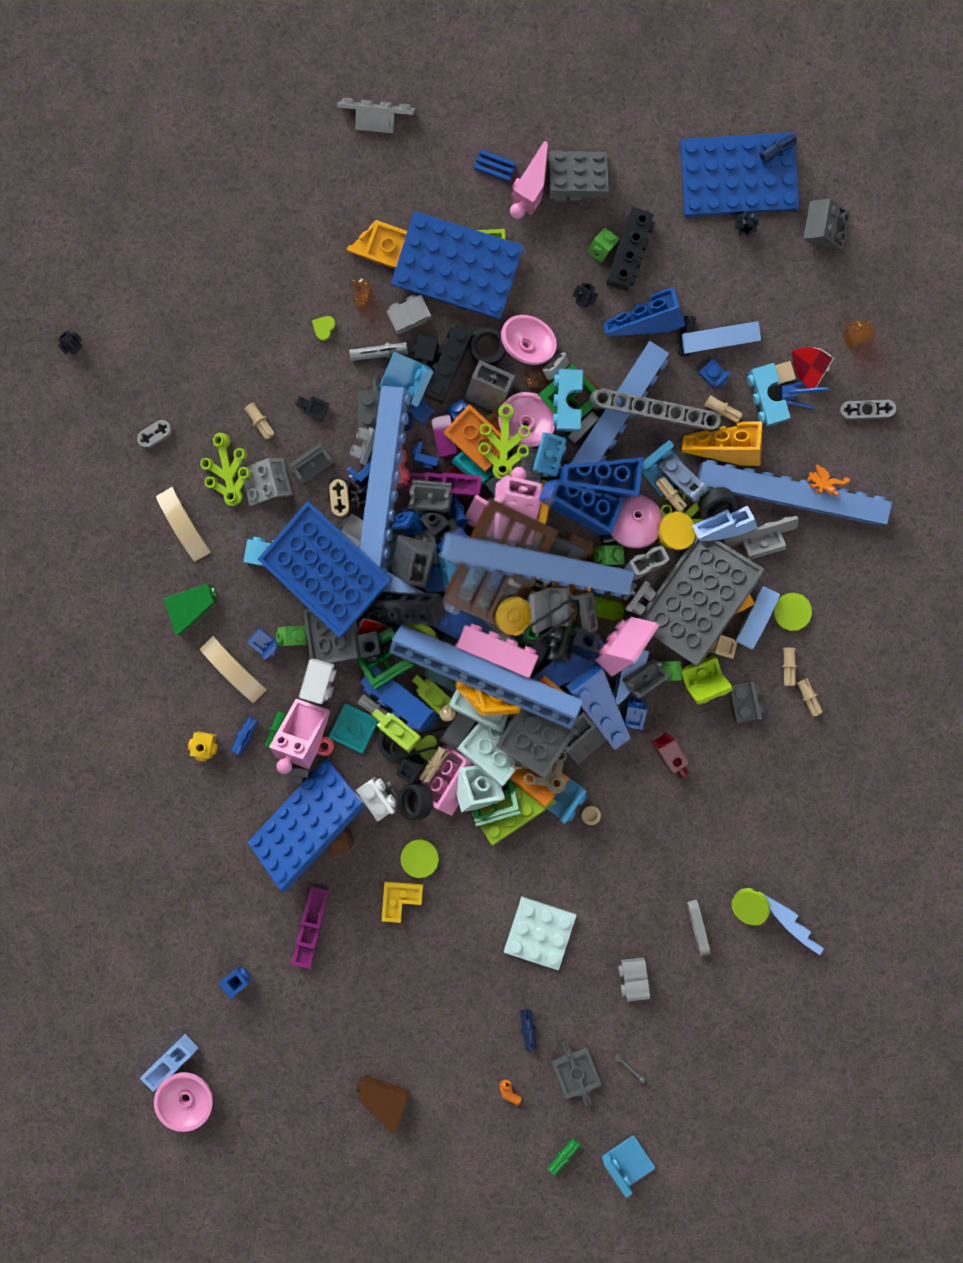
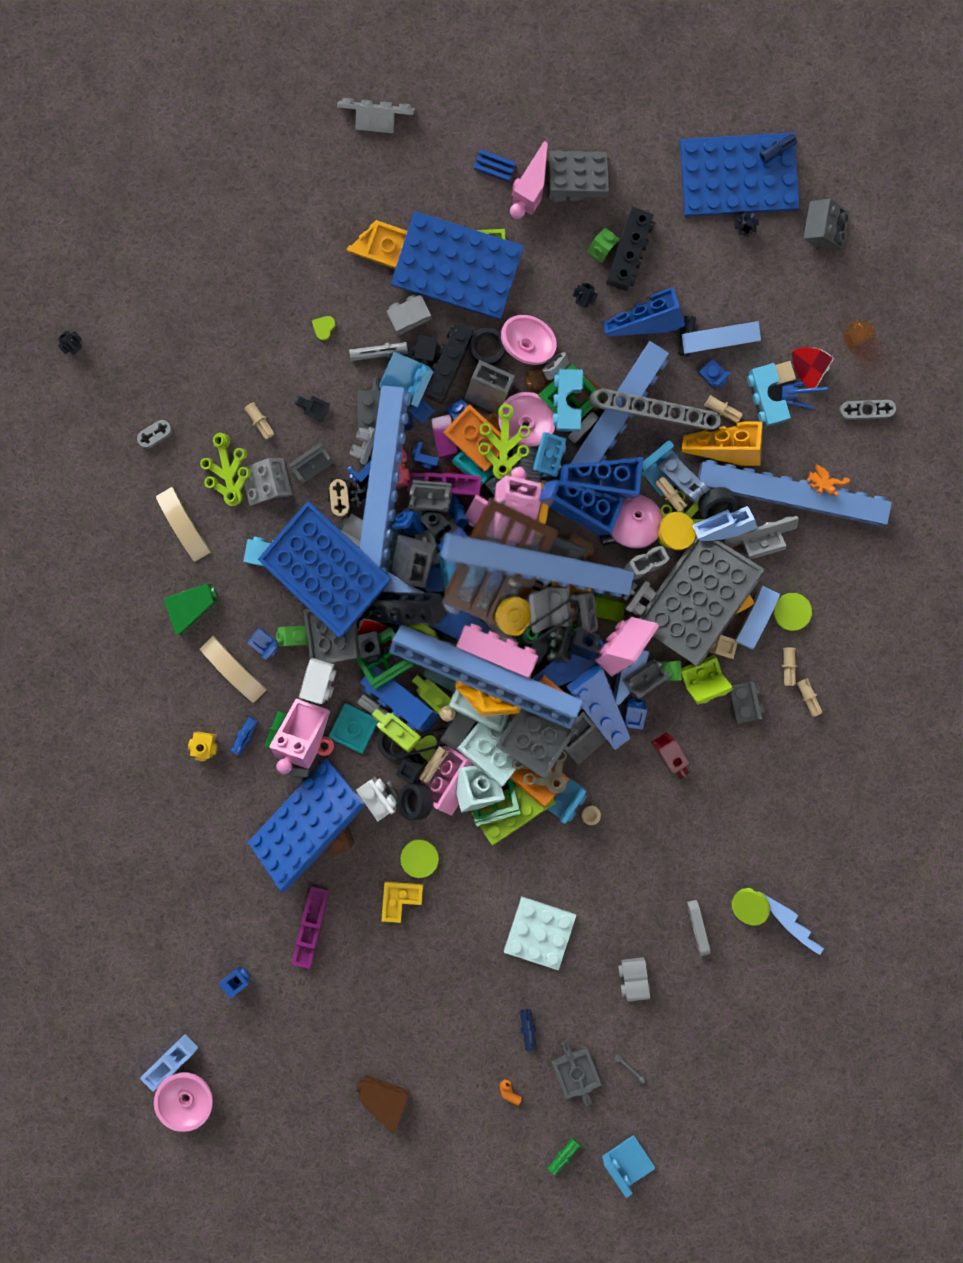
(361, 298): clear orange bracket -> none
(609, 555): bright green bracket -> none

